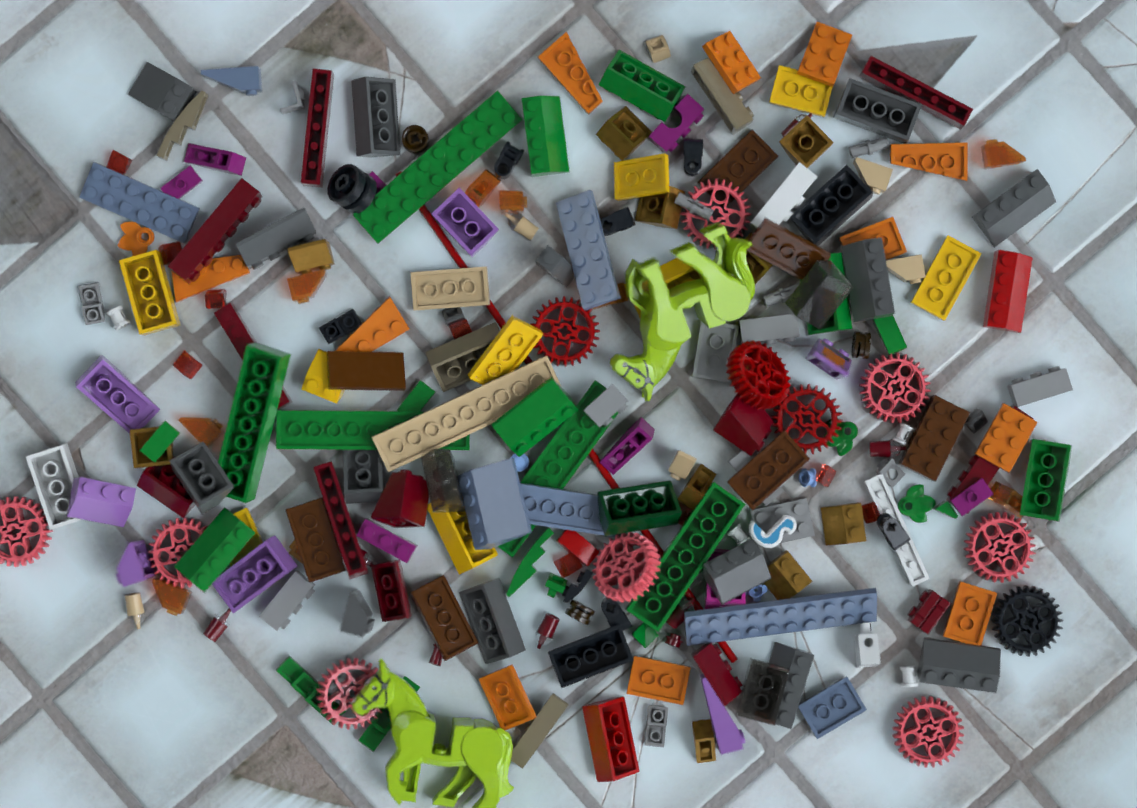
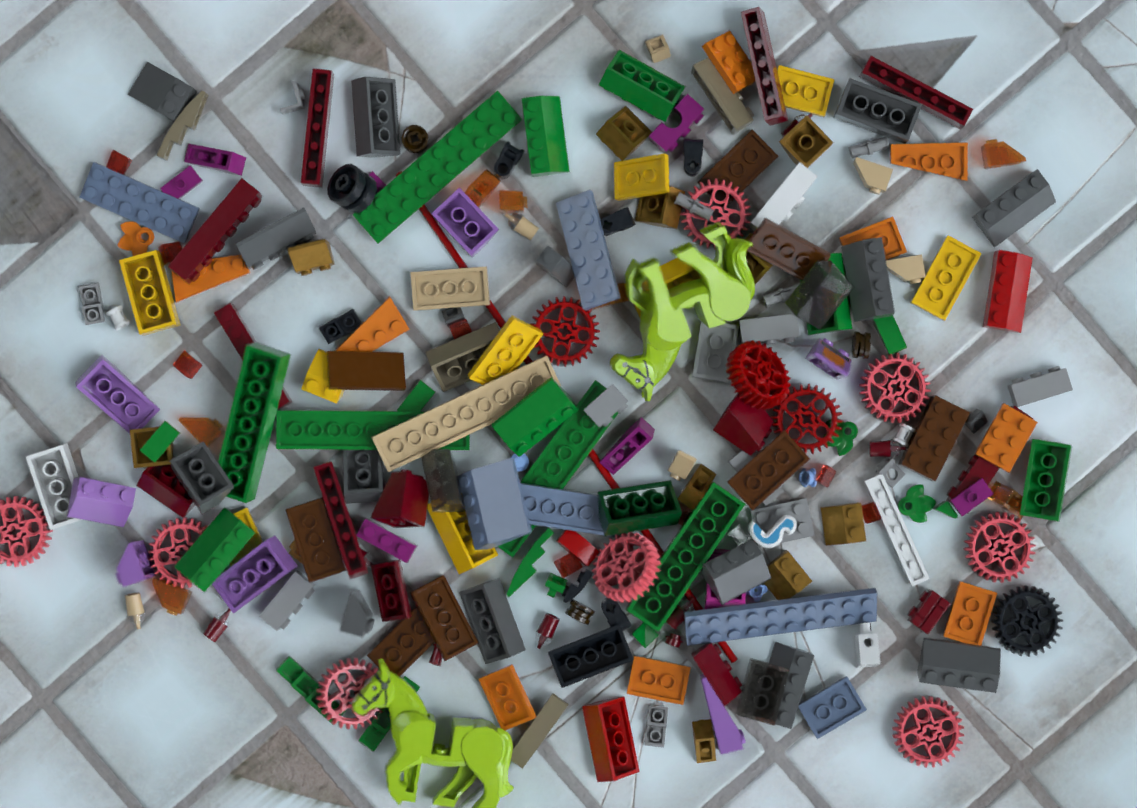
(215, 298): clear red slope -> none
(241, 79): sand blue slope -> none
(306, 285): clear orange slope -> none
(403, 644): none -> reddish brown tile
(569, 70): orange wing -> none
(764, 66): none -> brick
(824, 54): orange plate -> none
(831, 206): black slope -> none
(893, 532): black piece -> none
(909, 676): white bush -> none

